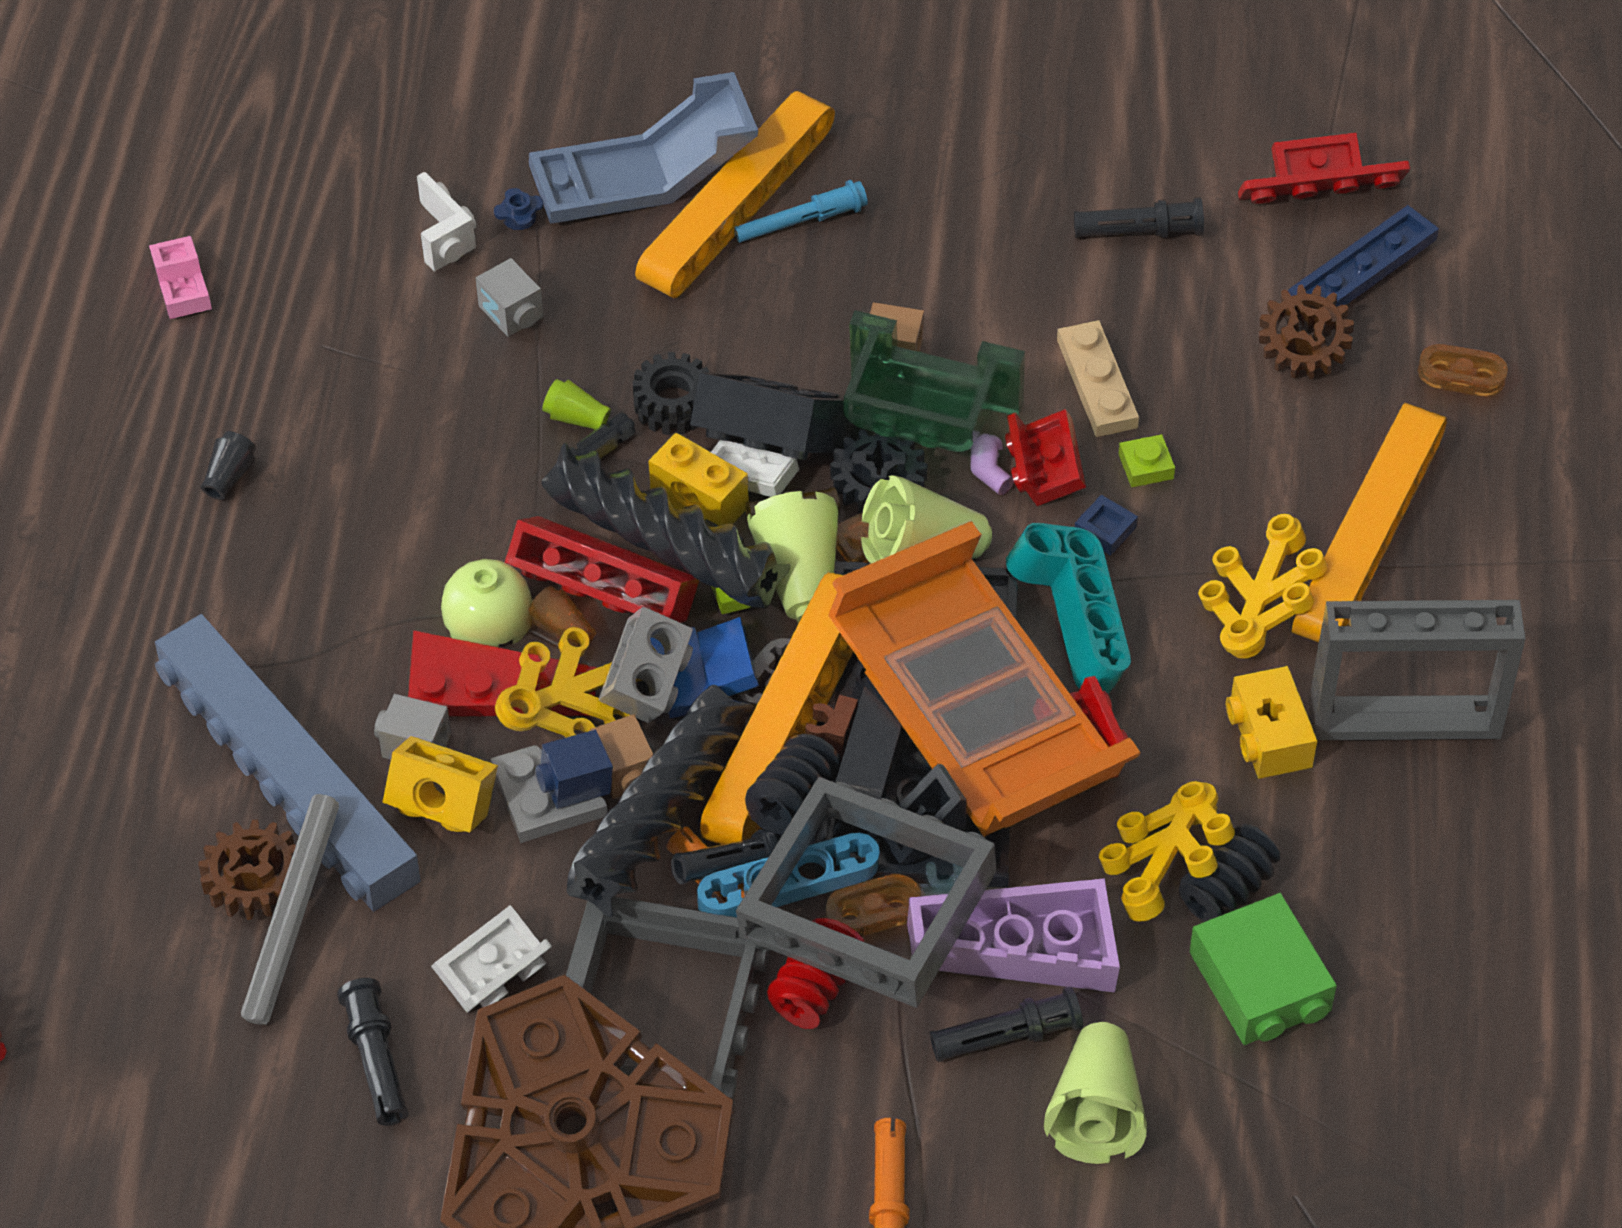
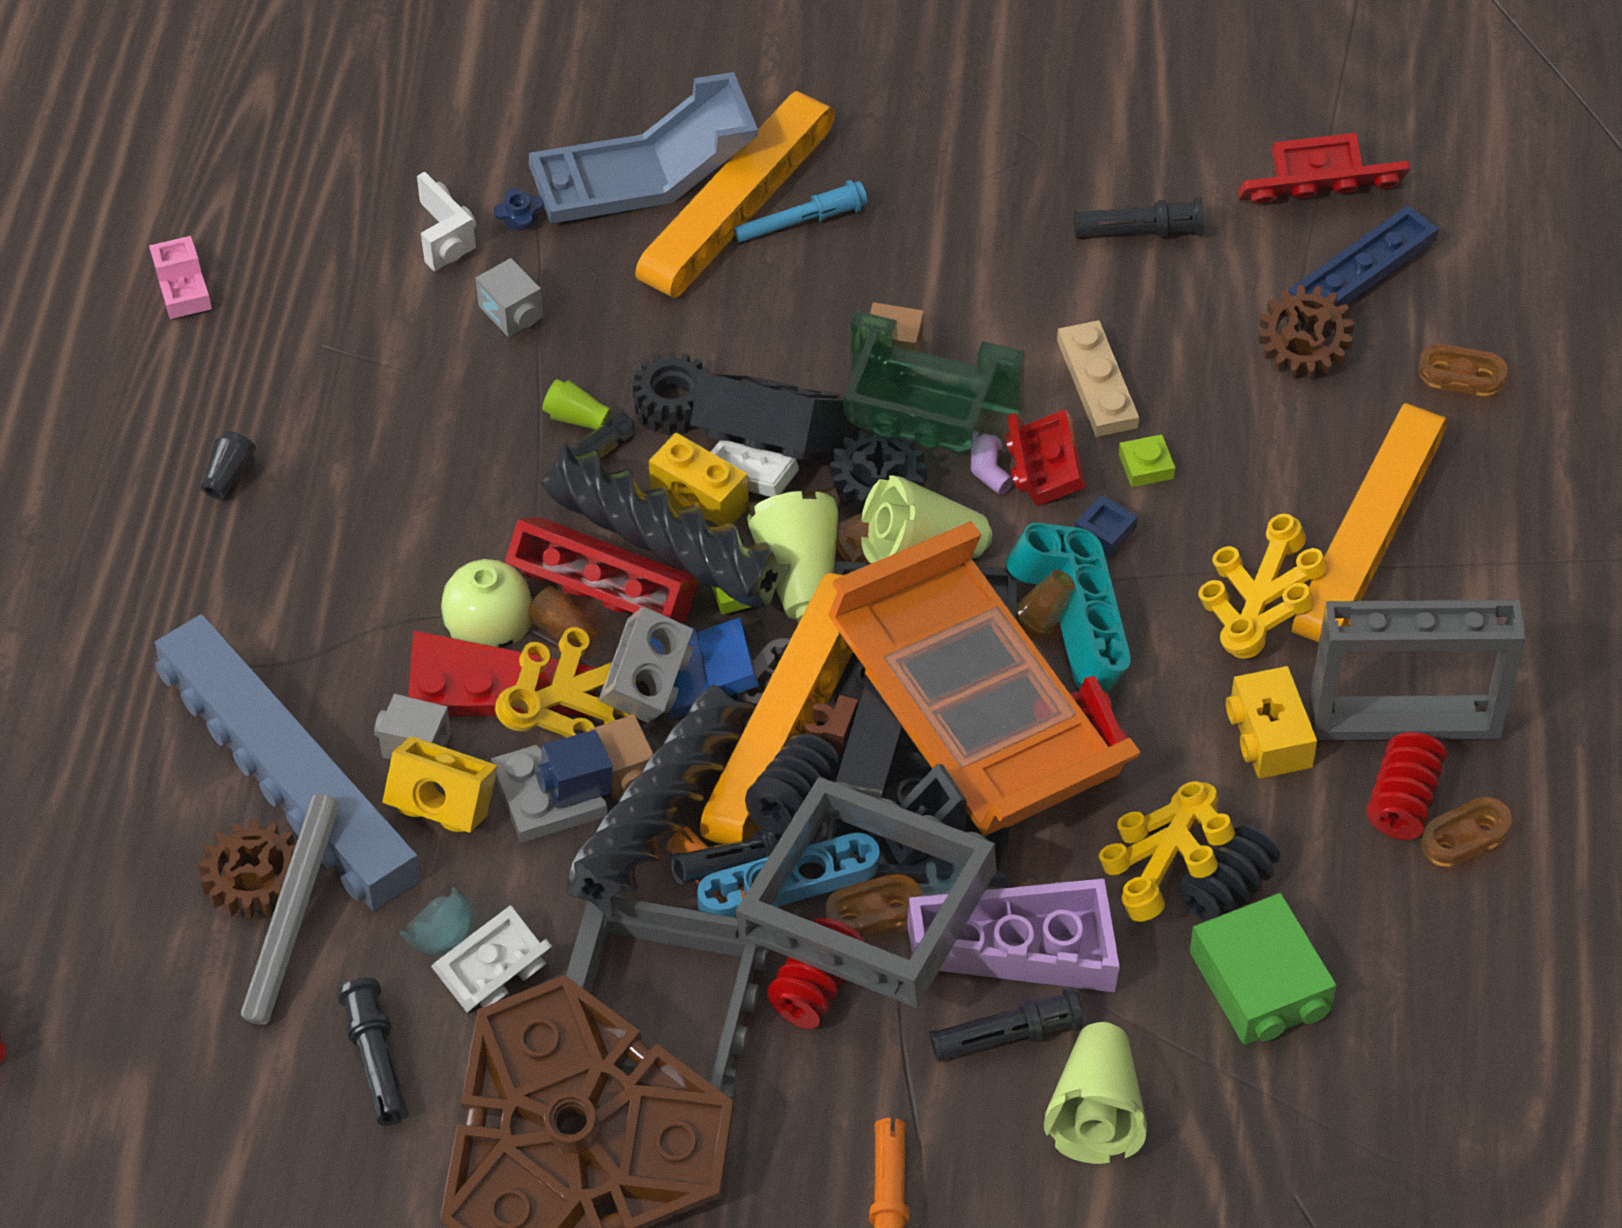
(440, 924): none -> clear light blue hair
(1043, 605): none -> clear orange cone
(1406, 785): none -> red piece
(1462, 831): none -> clear orange plate

